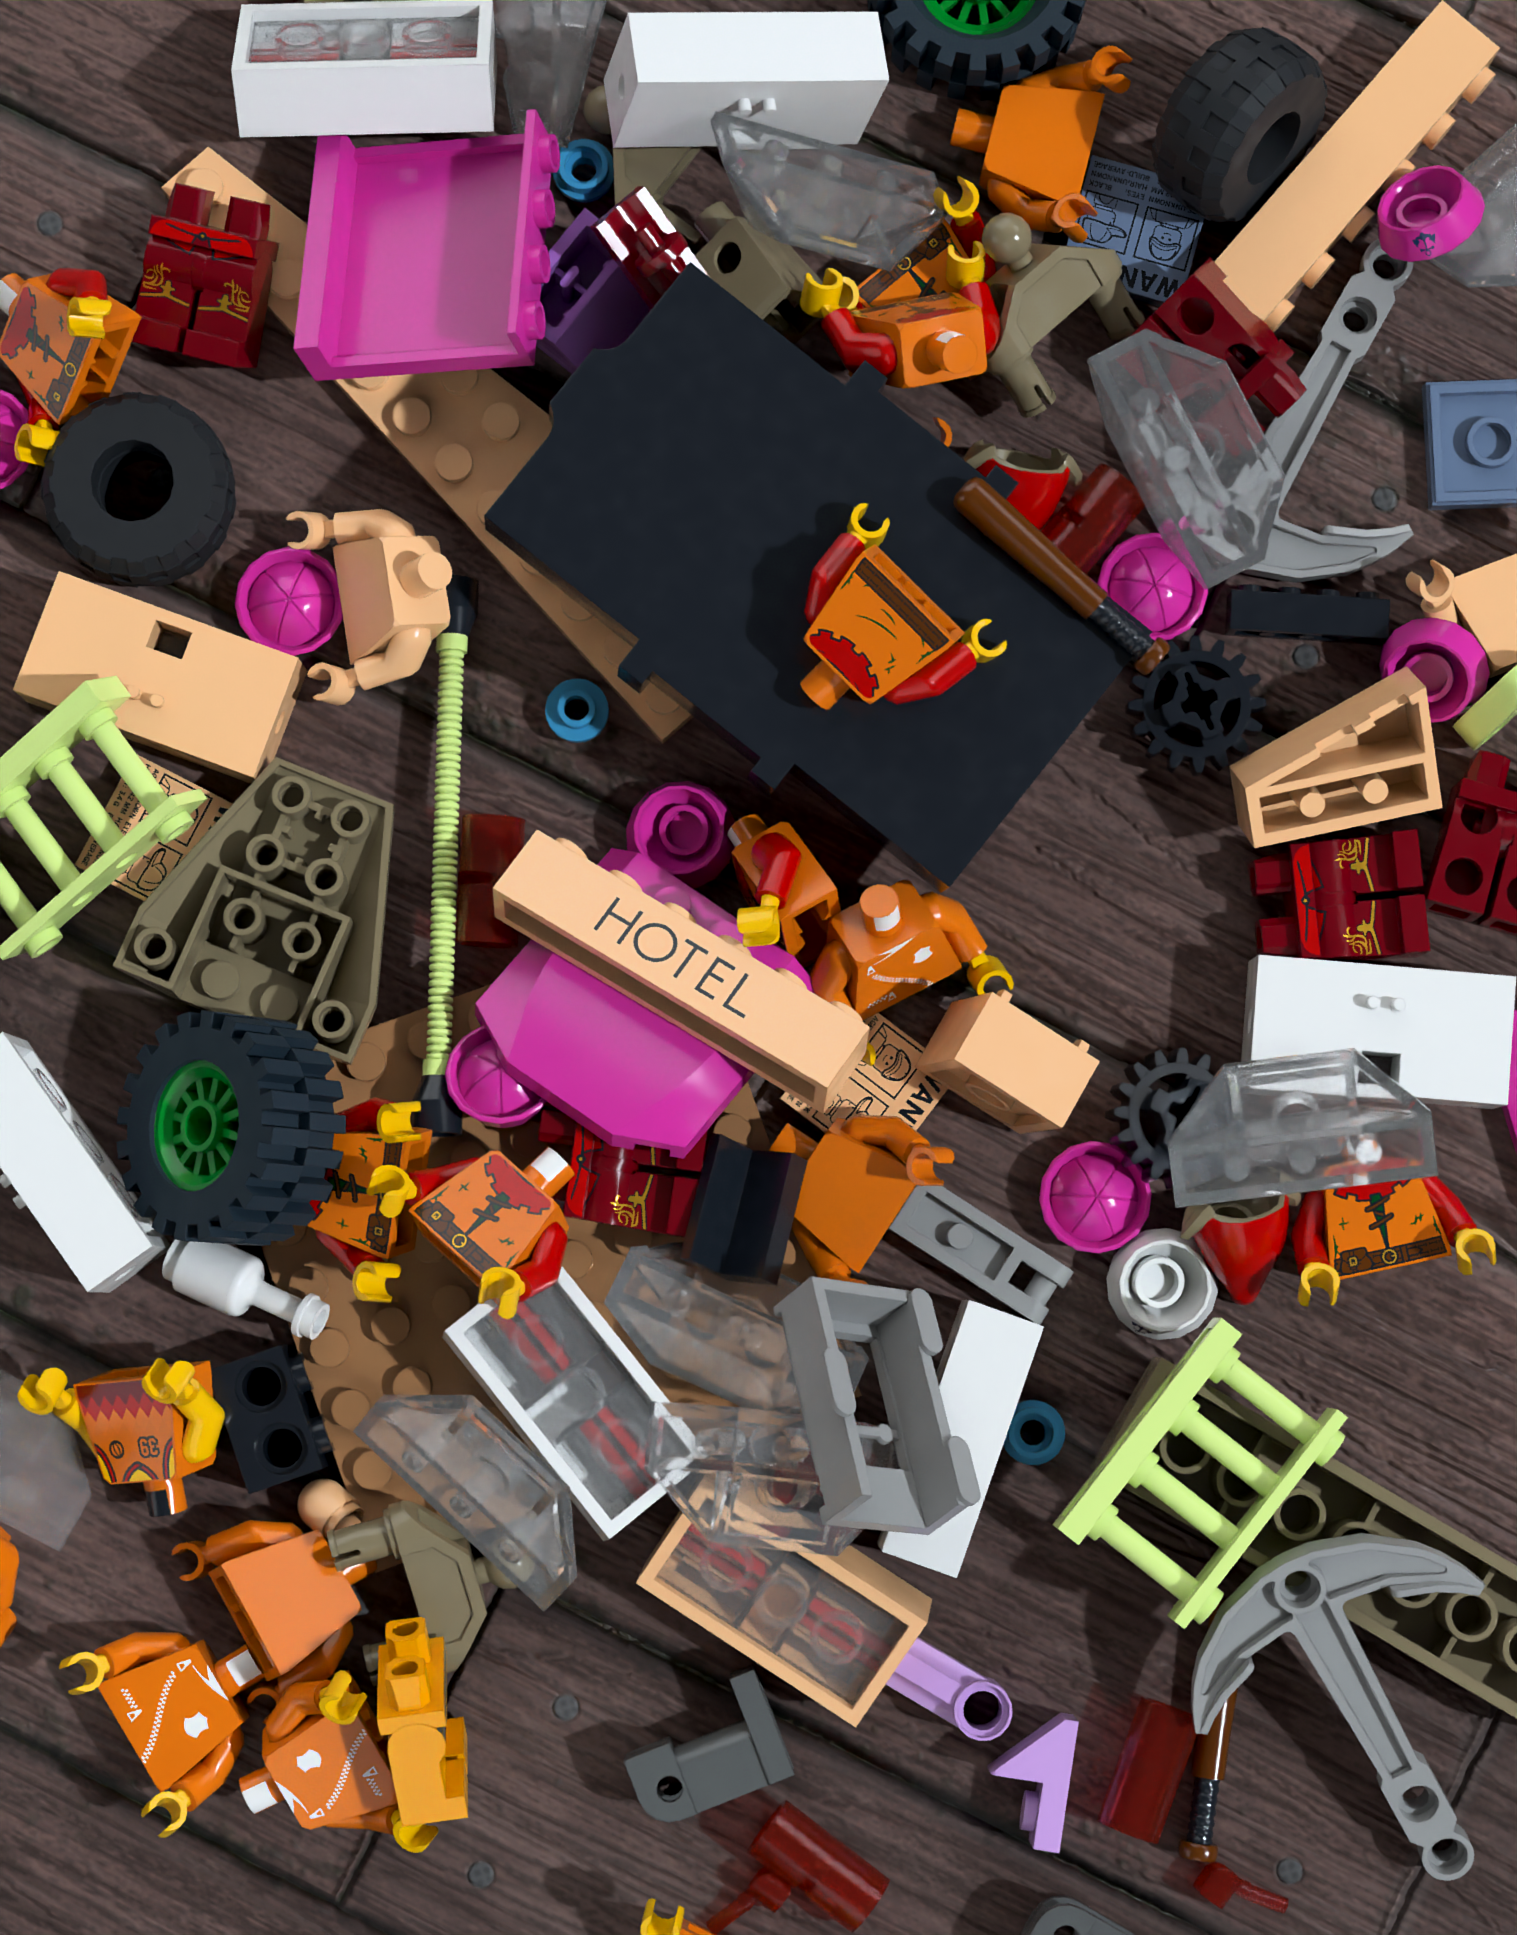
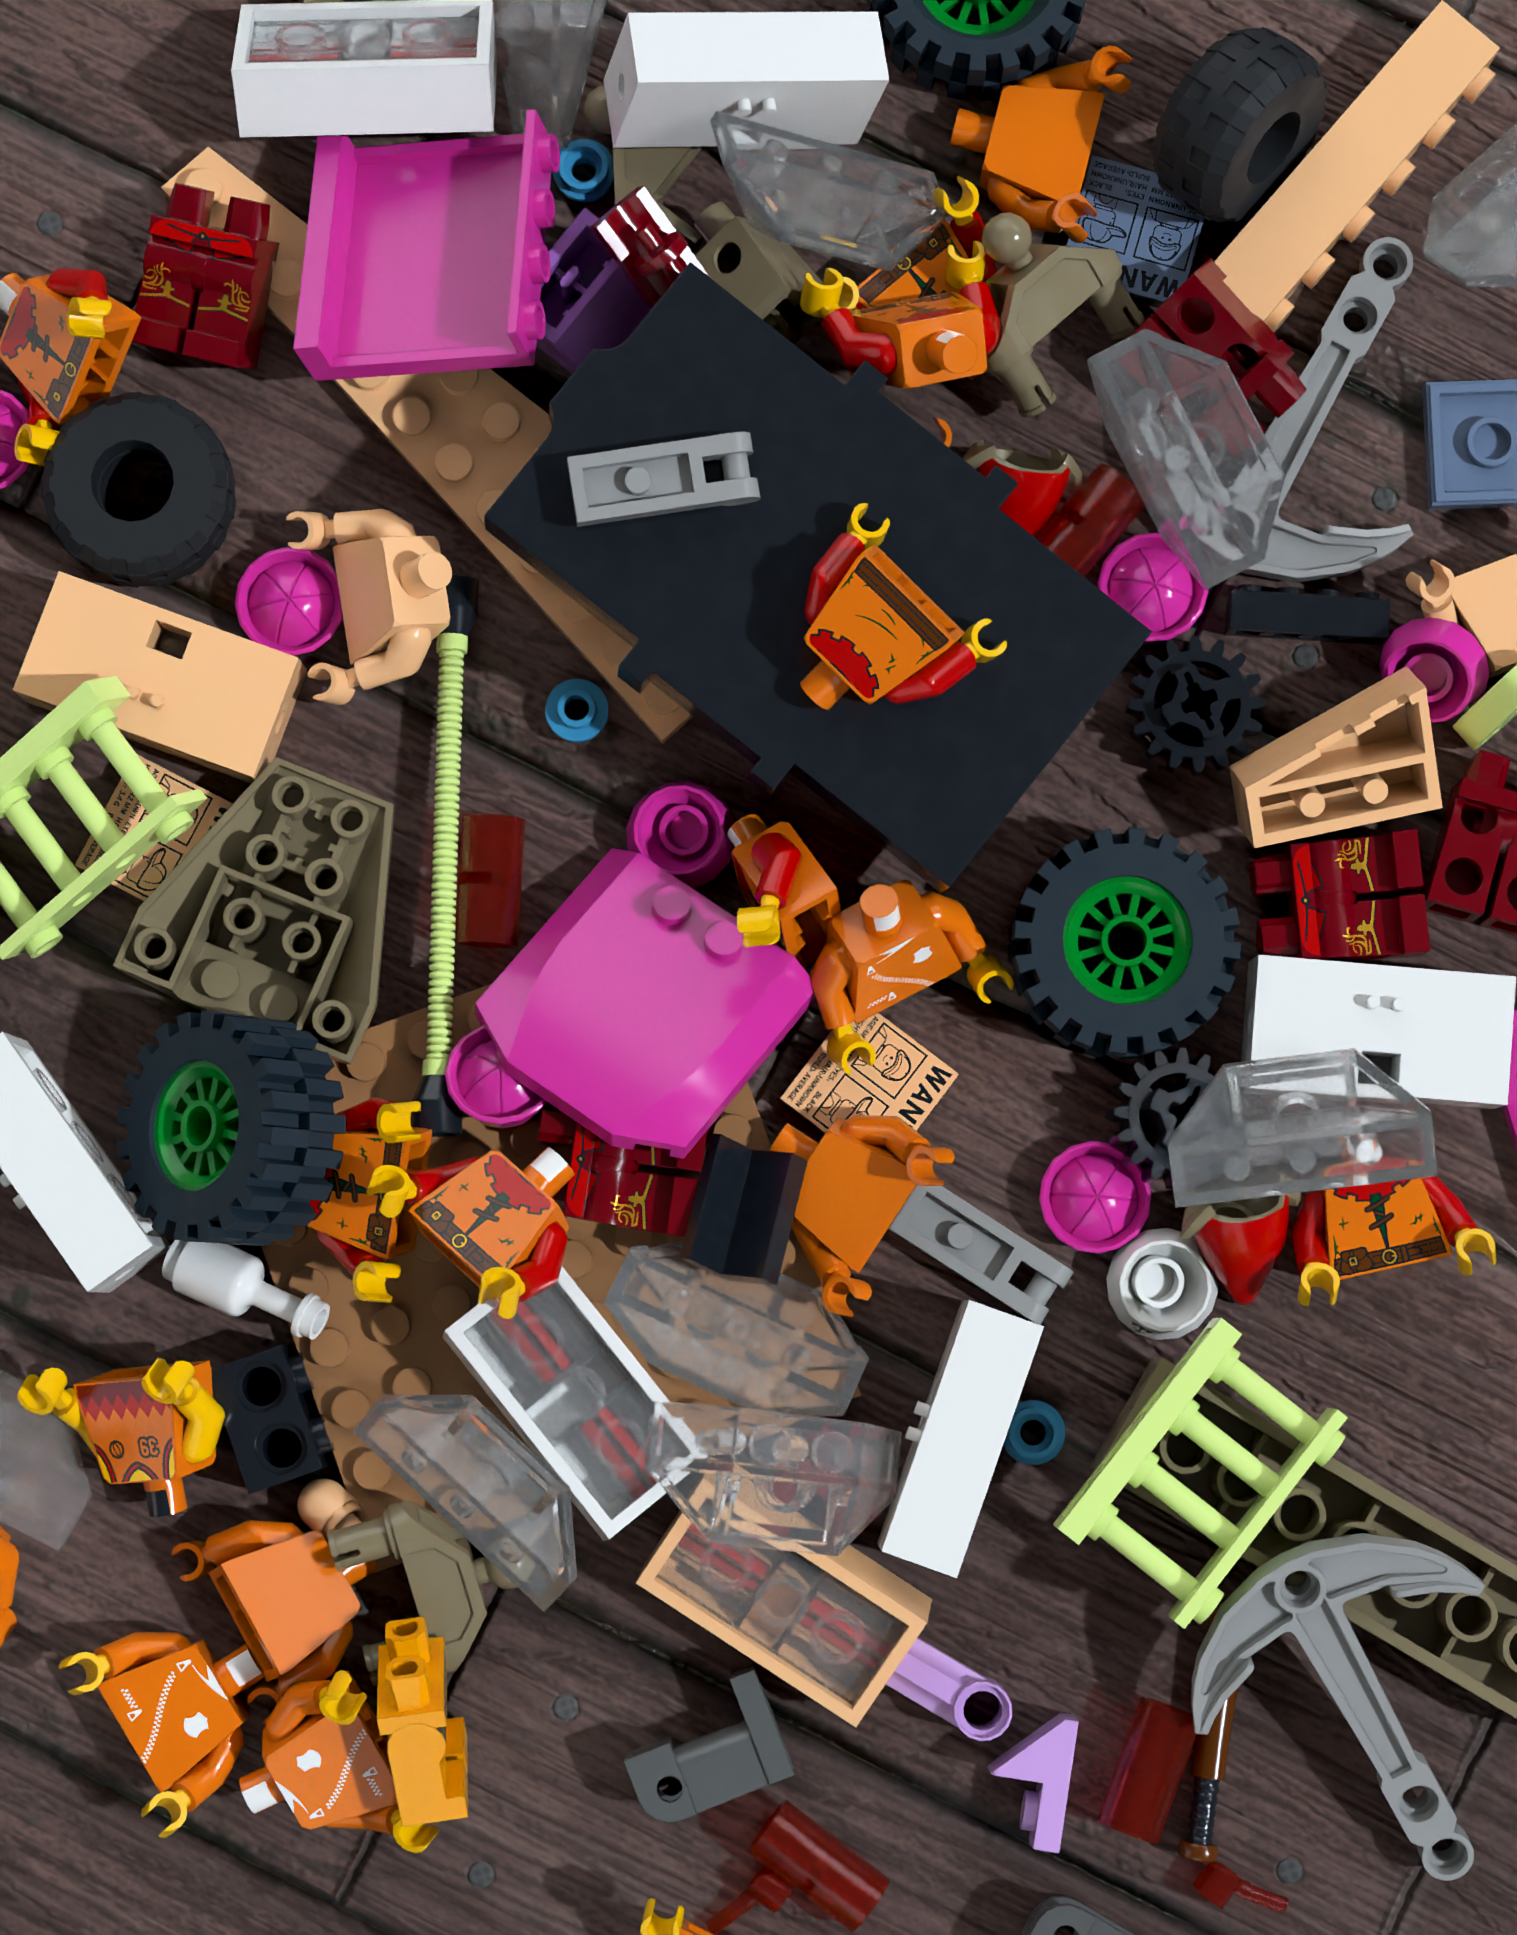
(661, 478): none -> light grey plate
(681, 970): light nougat brick -> none
(903, 1334): light grey piece -> none
(1007, 1063): light nougat container -> none
(1038, 555): reddish brown piece -> none
(1104, 1016): none -> black wheel
(1428, 213): dark pink hat -> none

